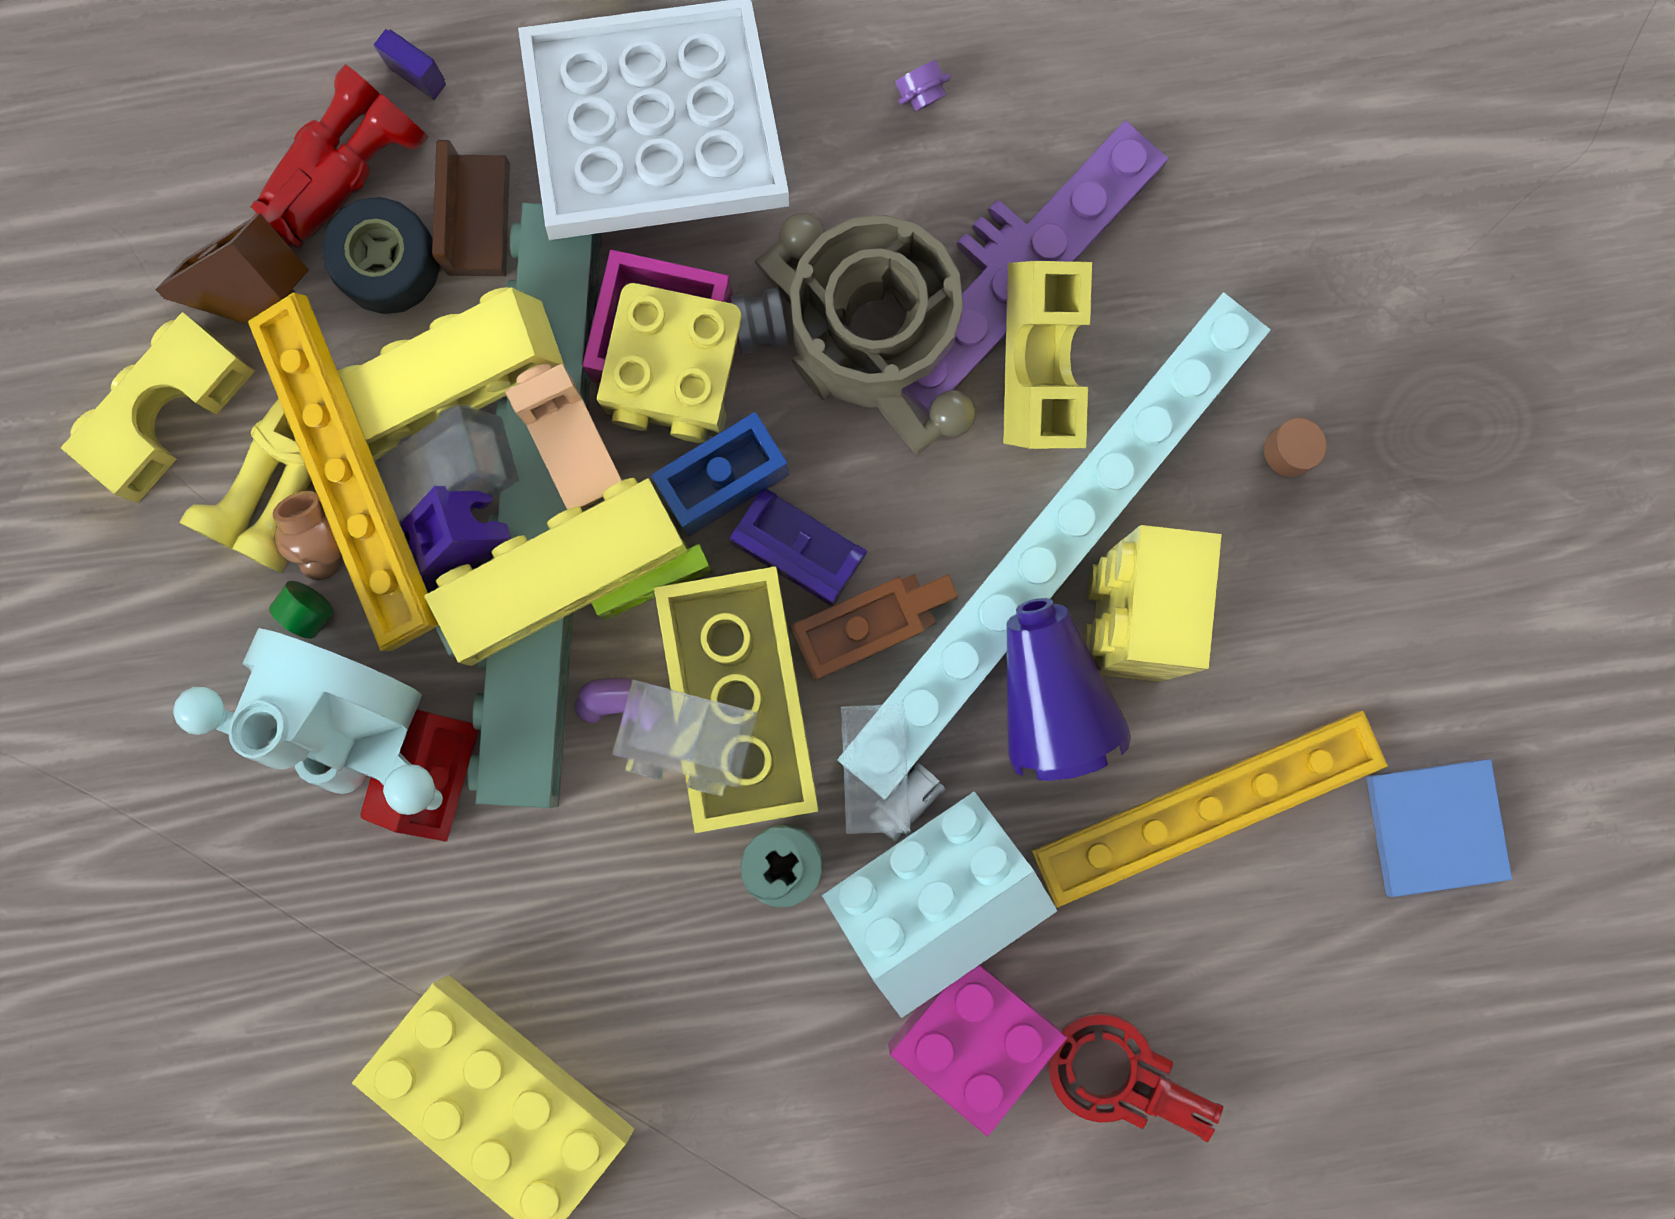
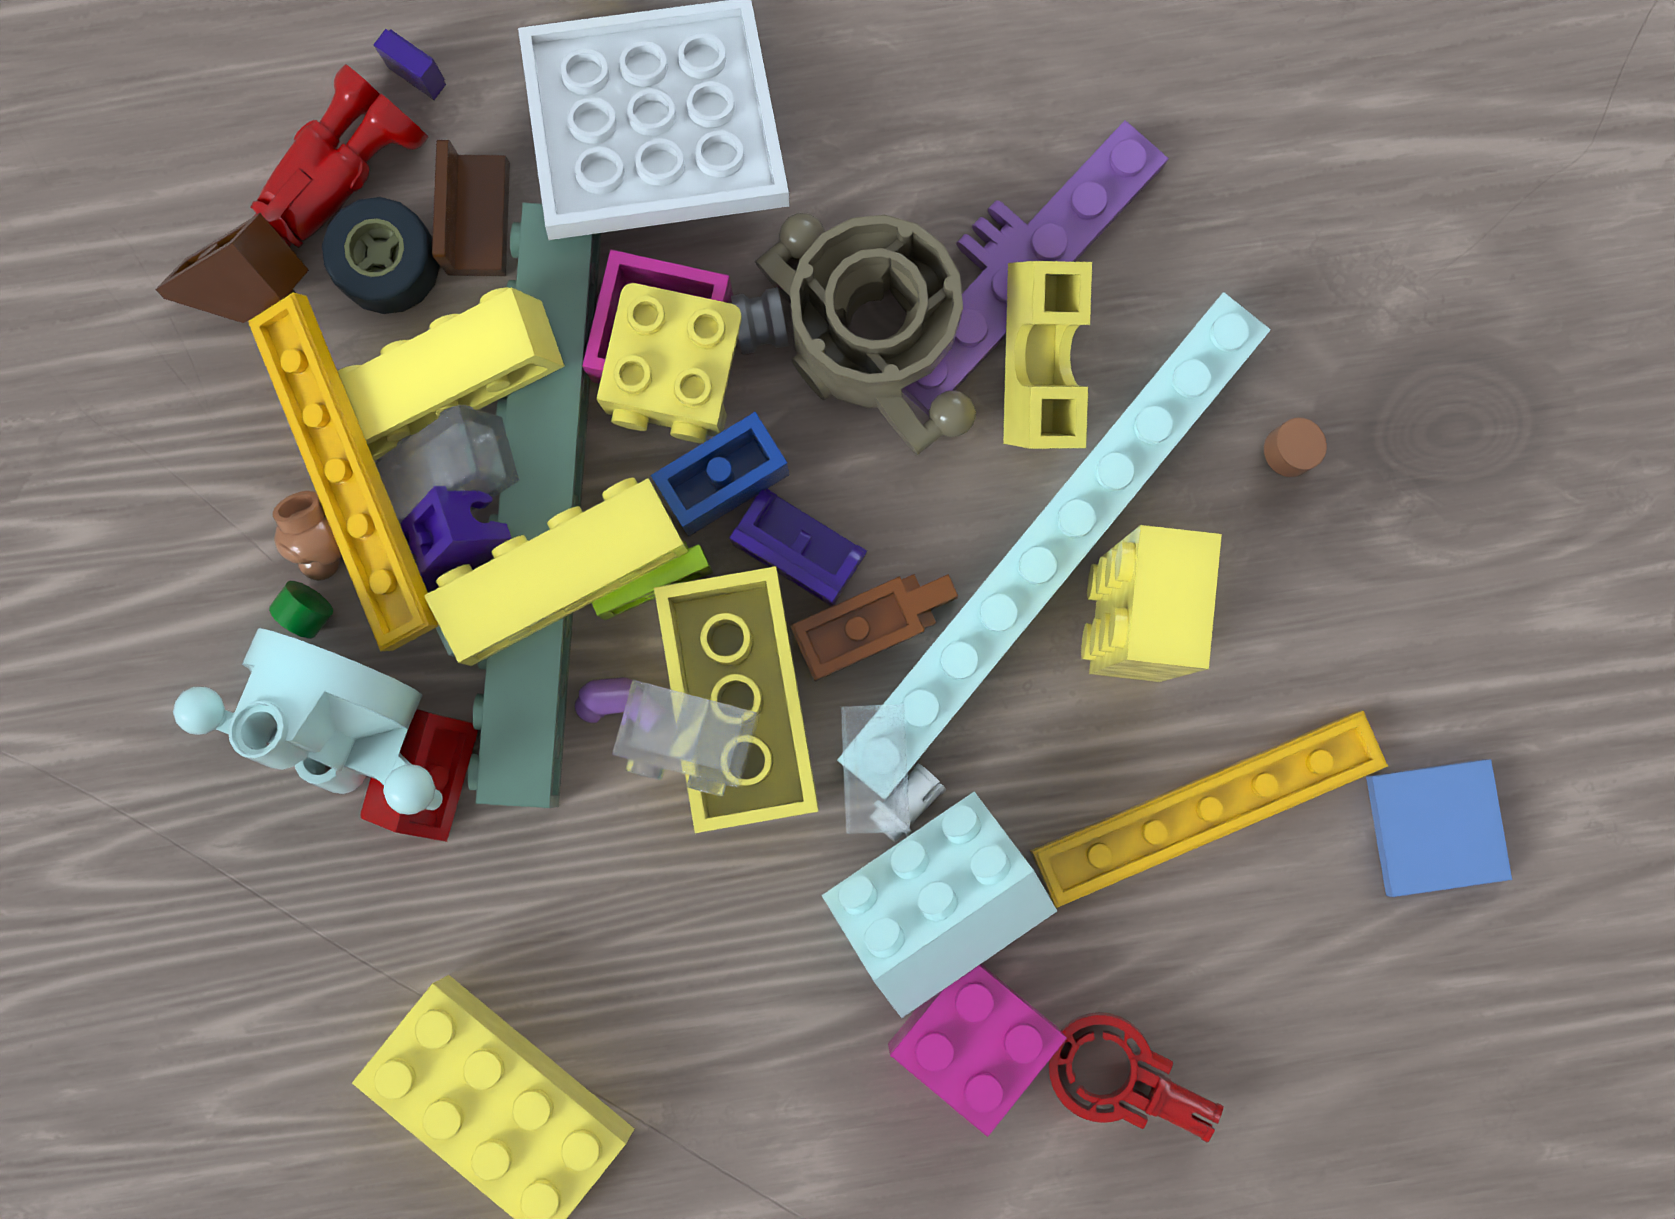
(119, 436): light yellow arch -> none
(230, 518): light yellow piece -> none
(564, 434): light nougat bracket -> none
(781, 890): sand green piece -> none
(922, 86): medium lavender plate -> none
(1056, 697): dark purple cone -> none

